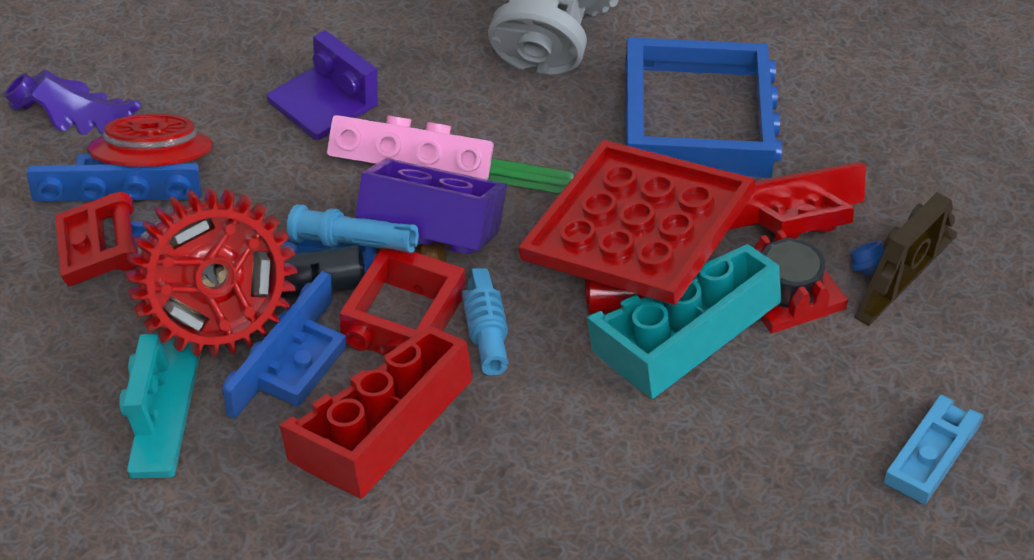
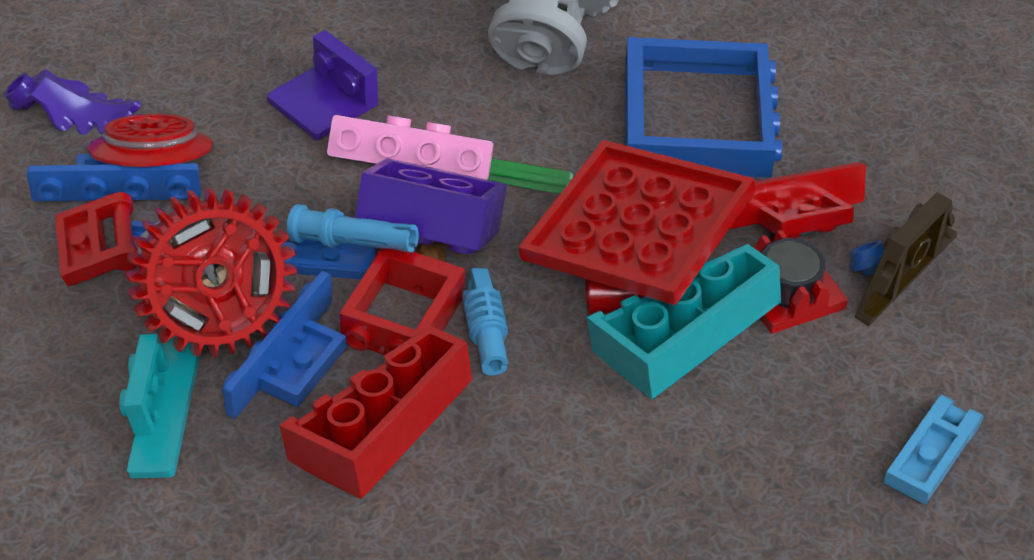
(343, 264): black pin -> none

